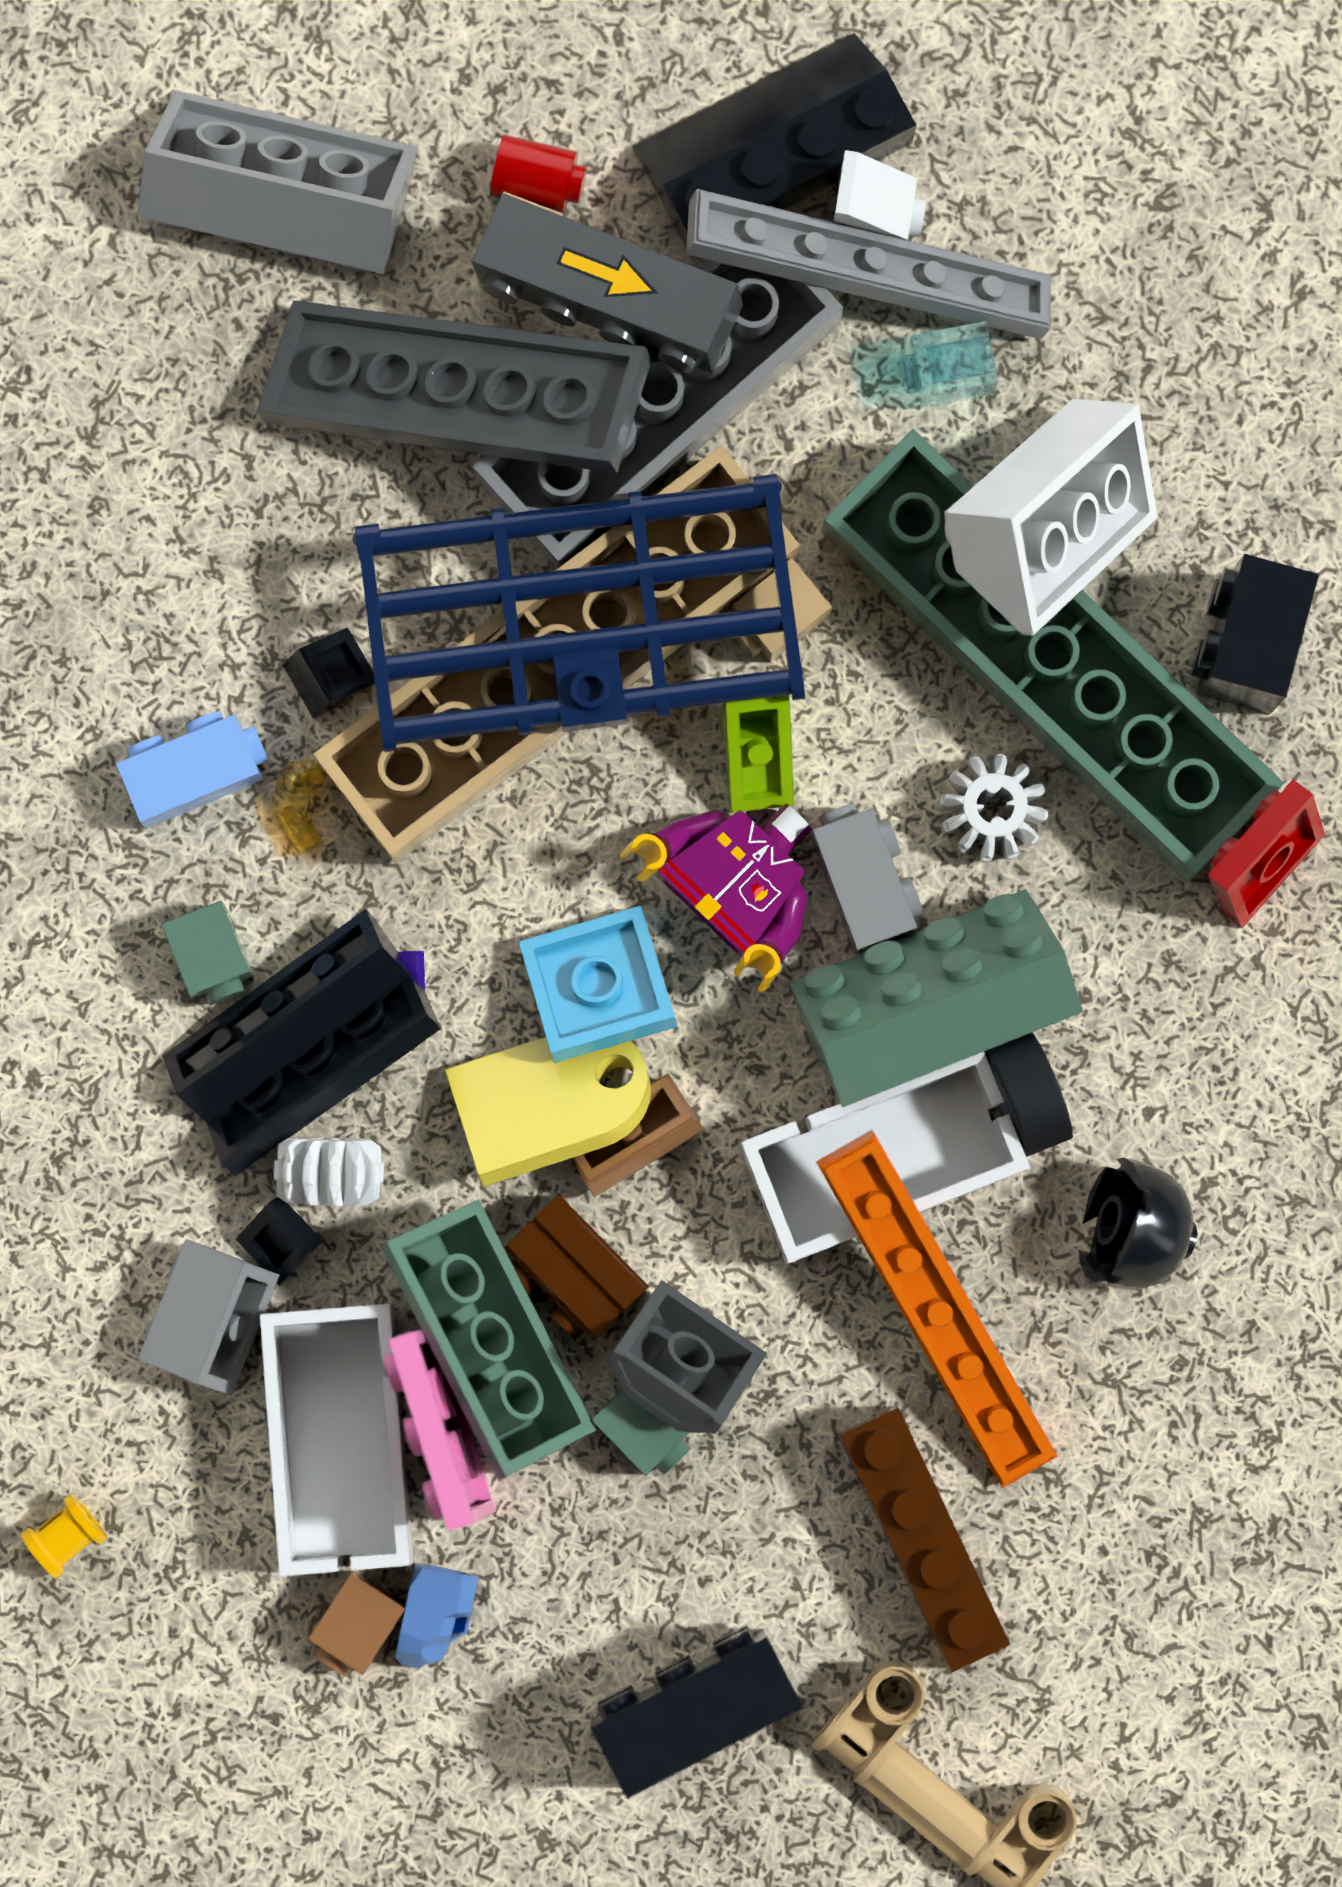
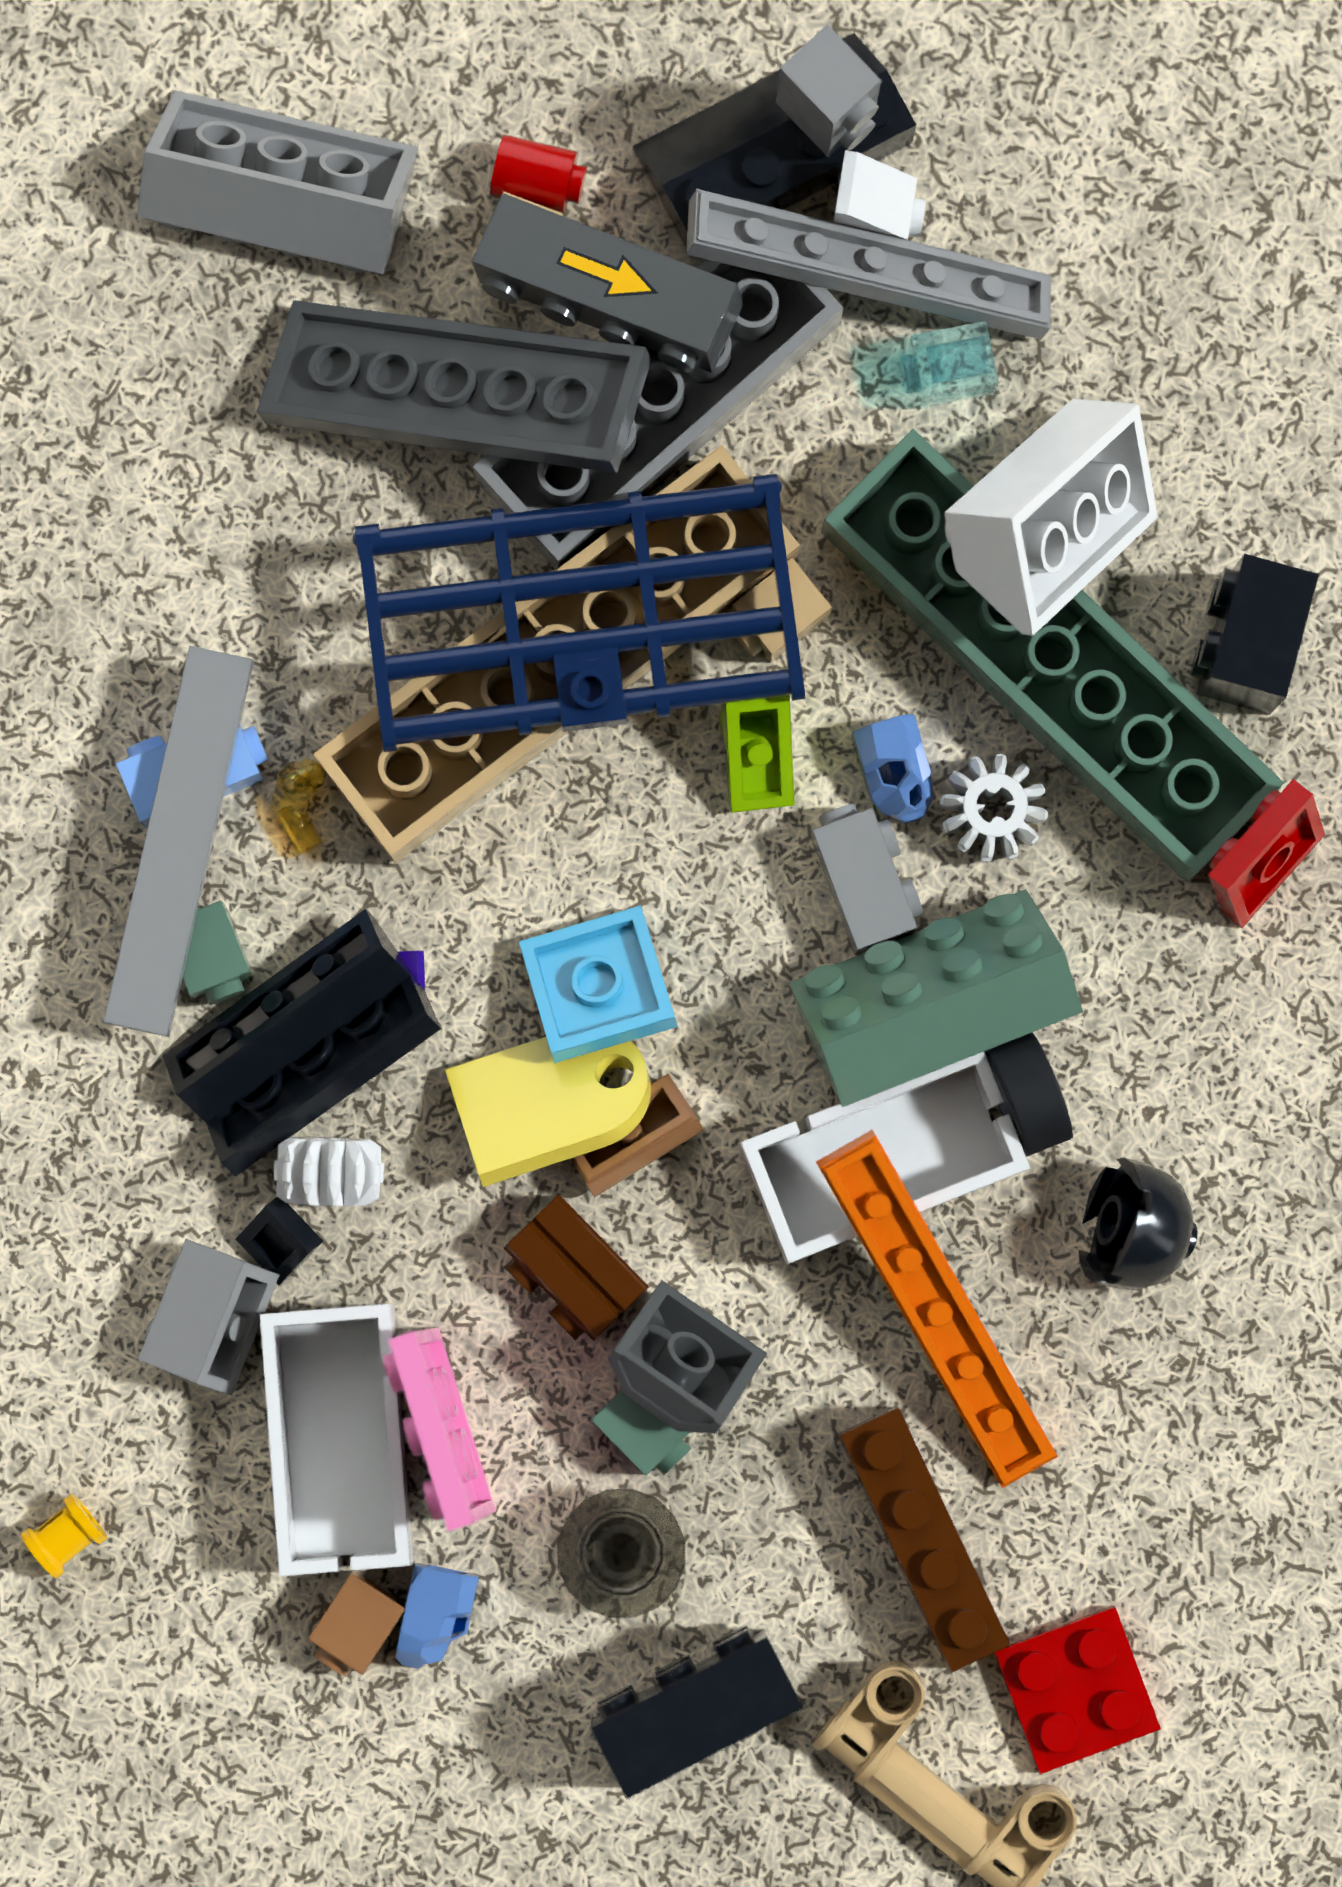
(179, 841): none -> light grey tile
(329, 672): black slope -> none
(488, 1339): sand green slope -> none
(621, 1553): none -> clear smoke piece
(735, 880): magenta torso -> none
(829, 92): none -> light grey brick
(895, 767): none -> medium blue rock
(1077, 1690): none -> red plate

